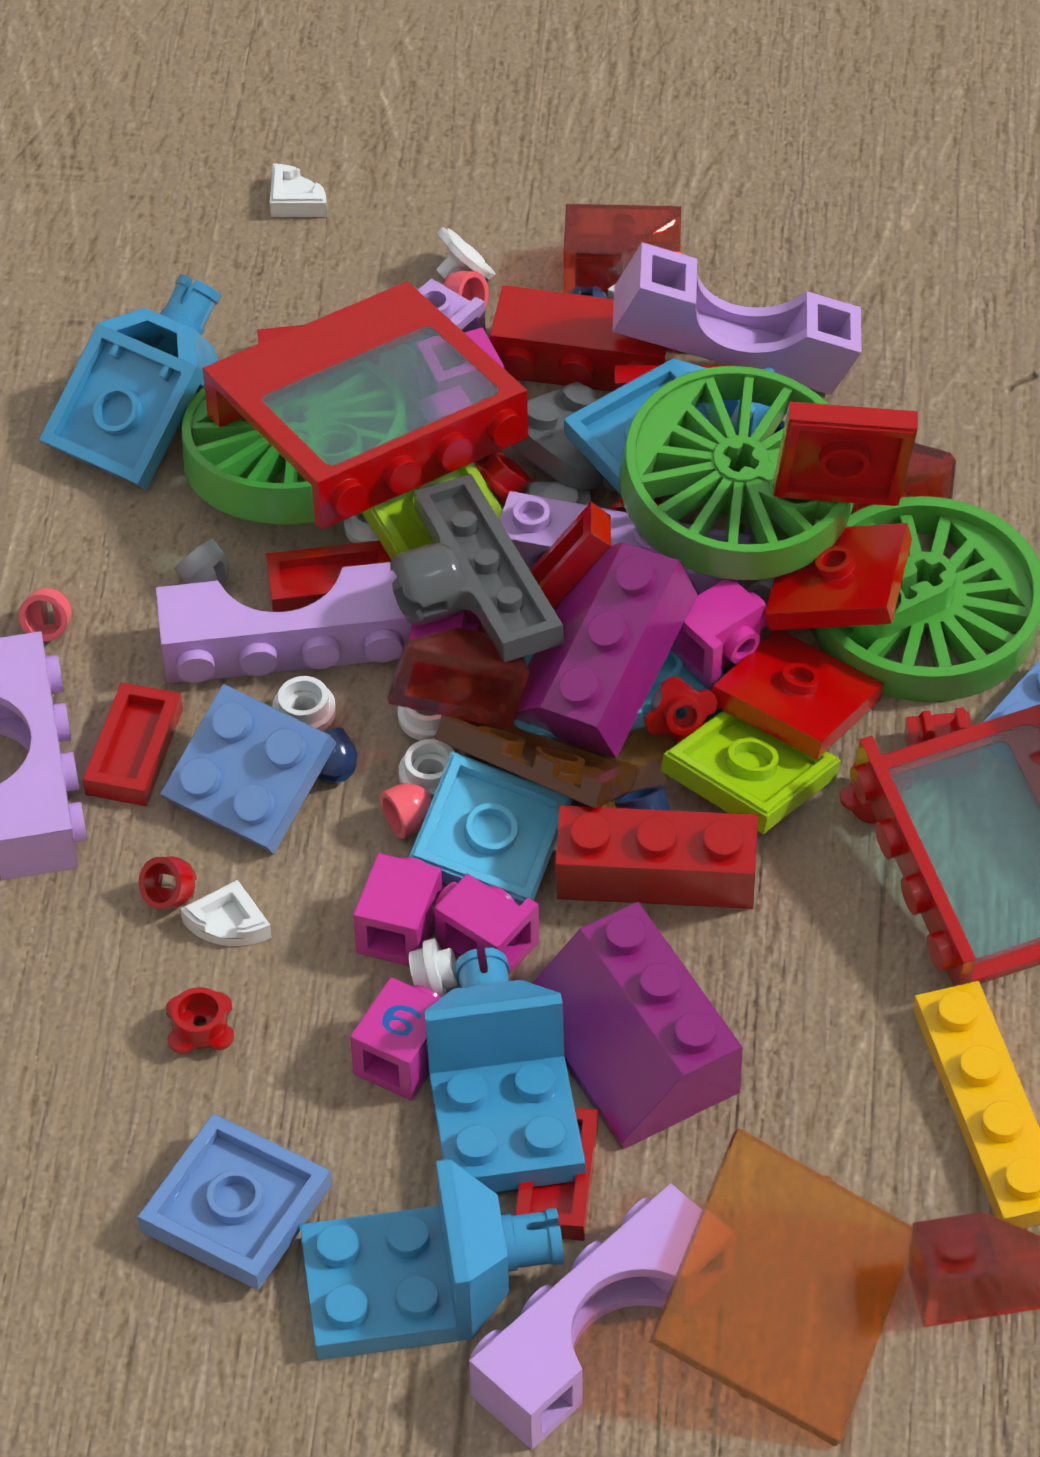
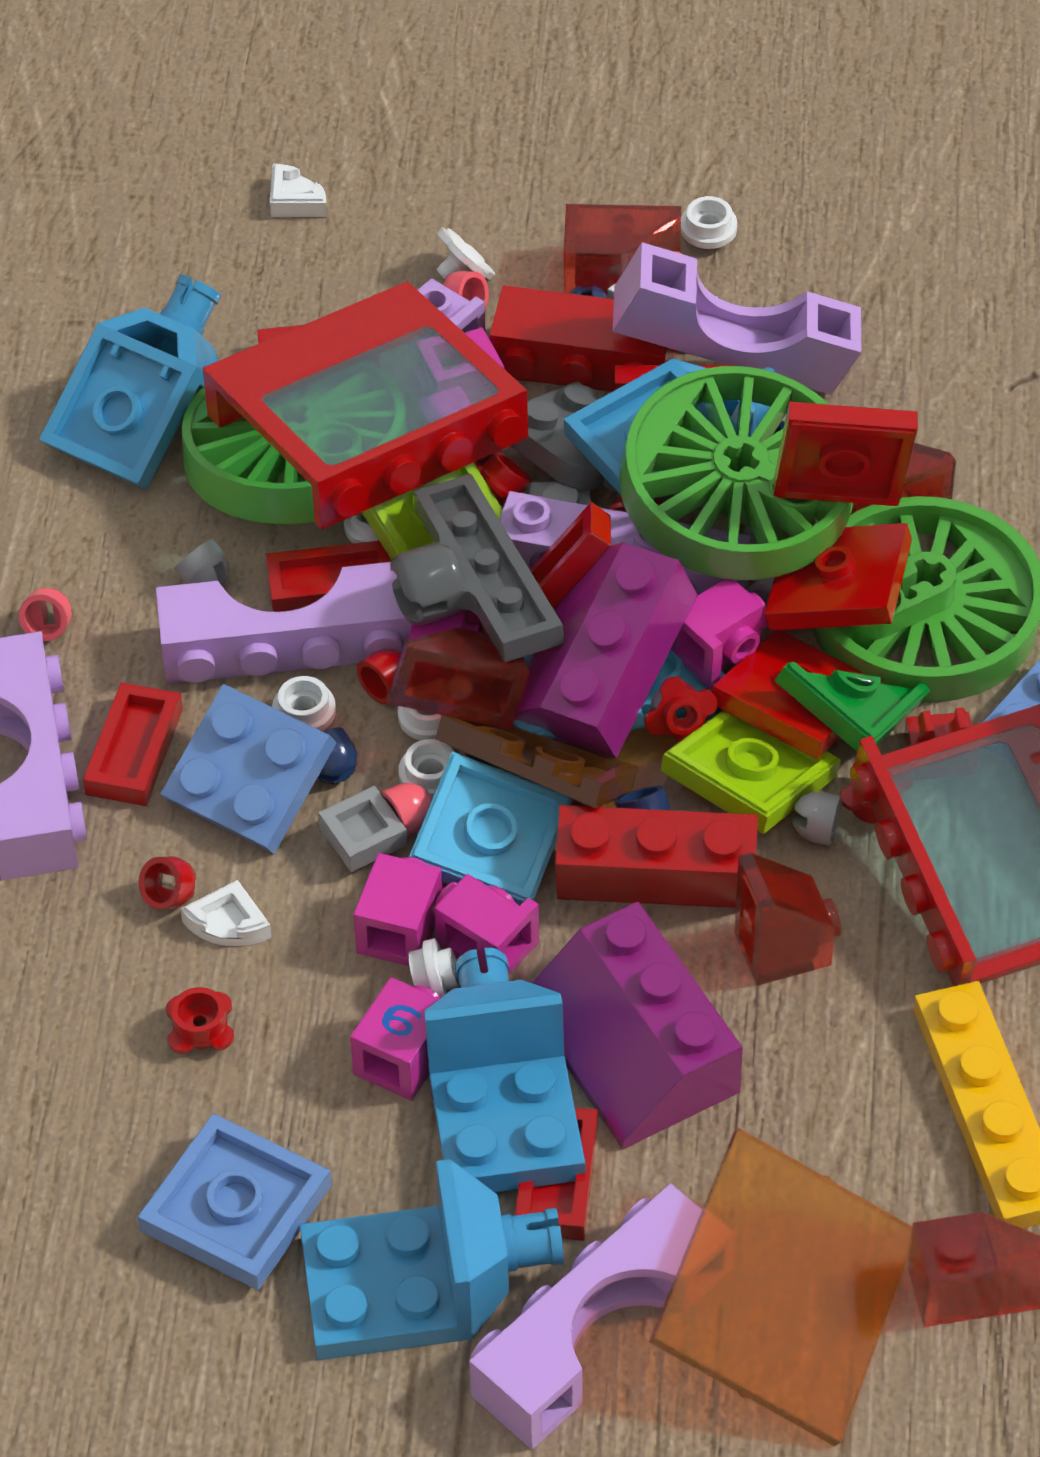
(362, 828): none -> light grey plate
(377, 673): none -> red hinge
(708, 223): none -> white plate
(782, 920): none -> clear red slope
(817, 817): none -> light grey hinge
(852, 702): none -> green tile

